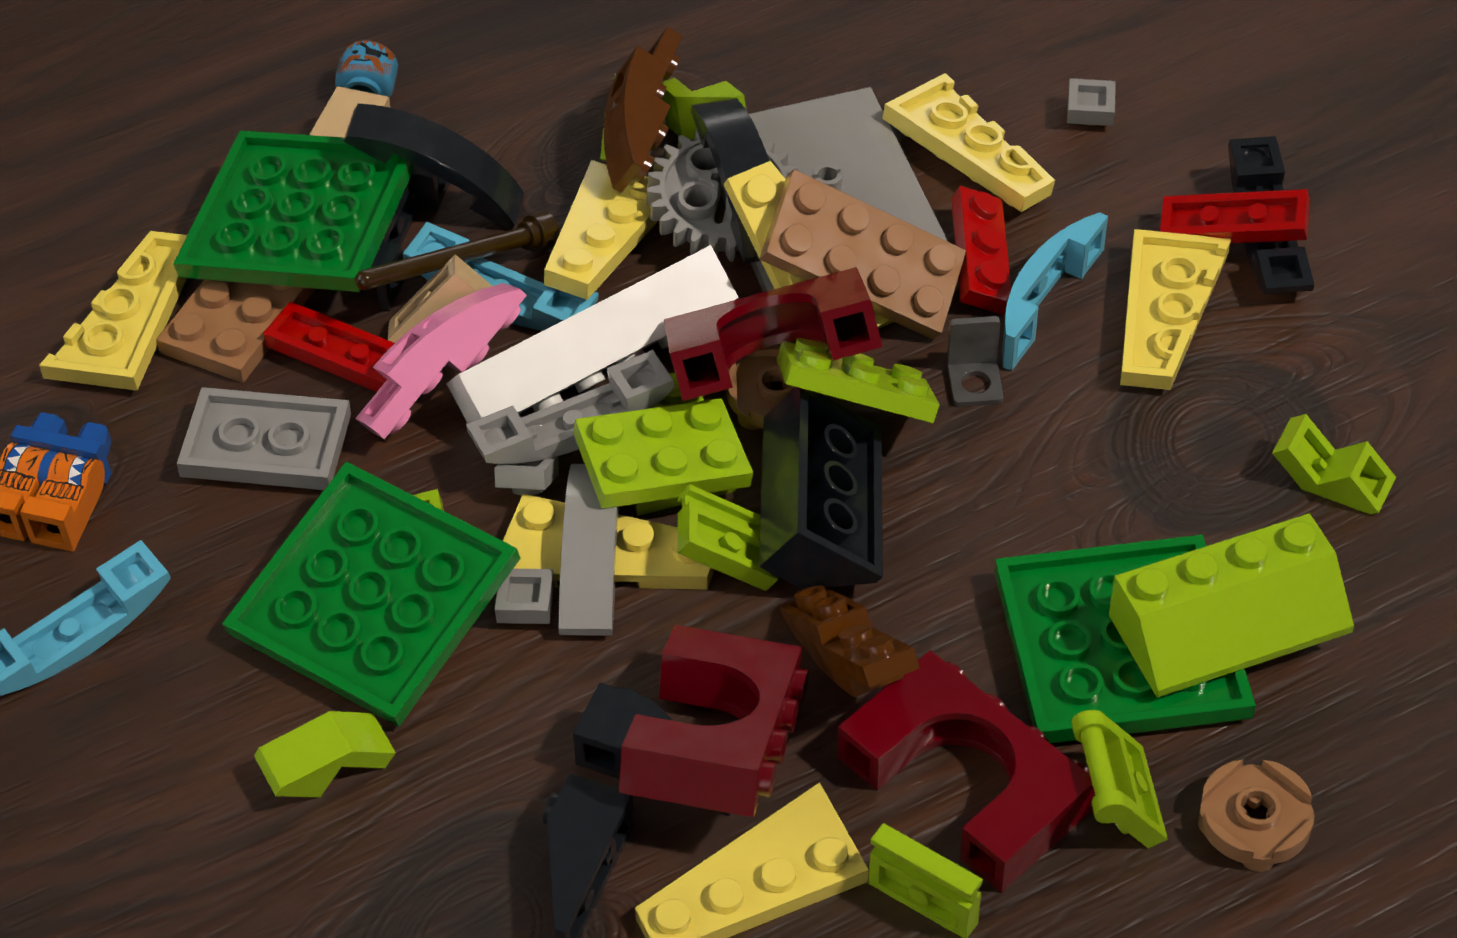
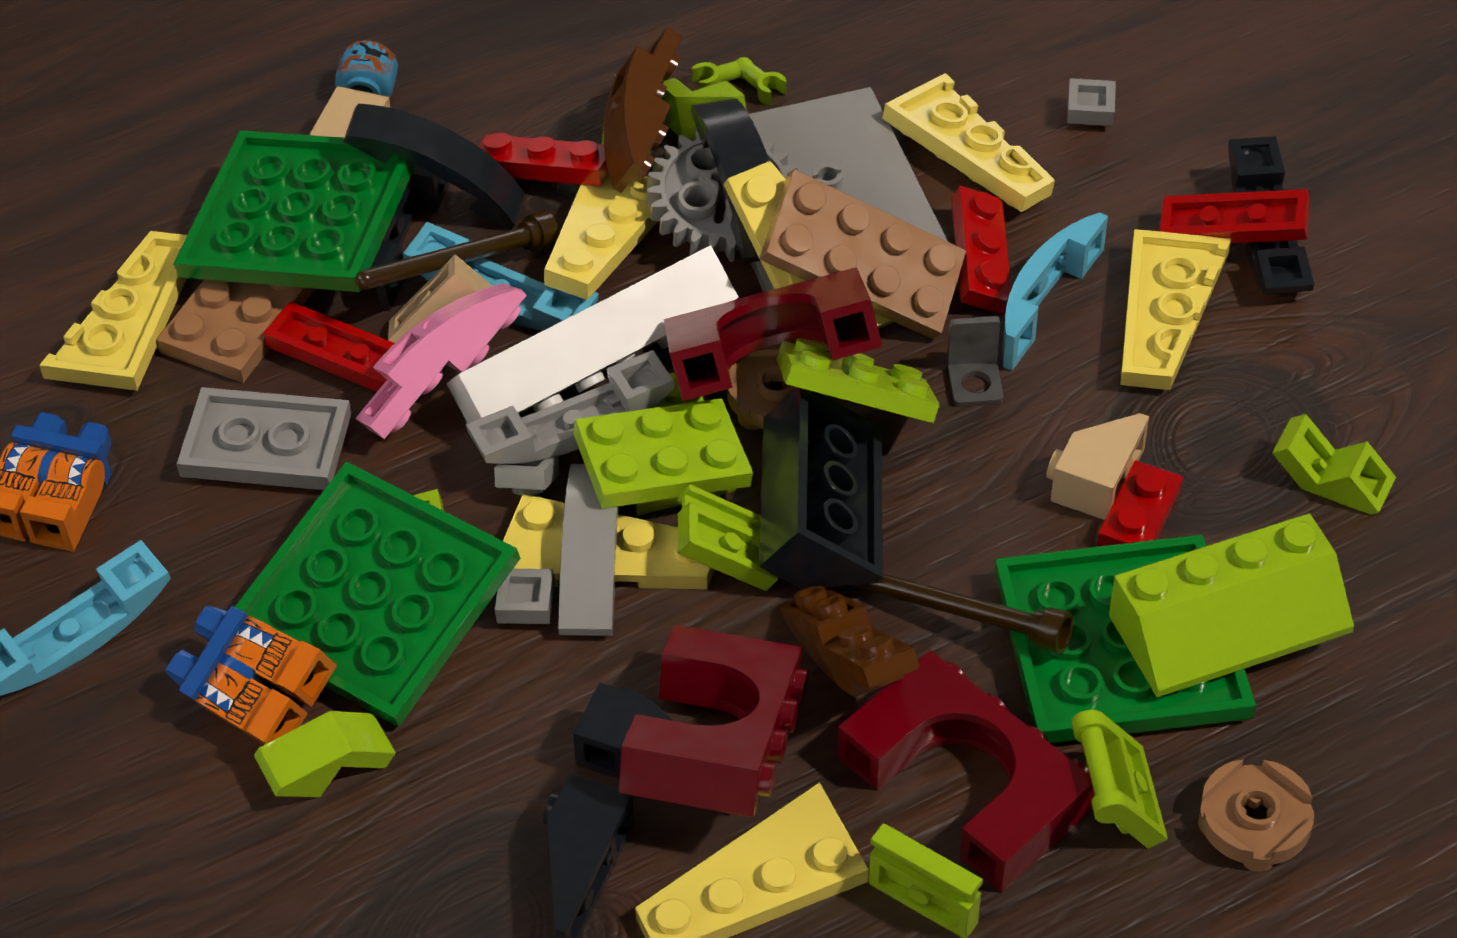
(236, 662): none -> hips
(548, 159): none -> red plate
(743, 69): none -> lime arm
(1047, 628): none -> dark brown piece
(1096, 464): none -> tan slope
(1141, 506): none -> red plate

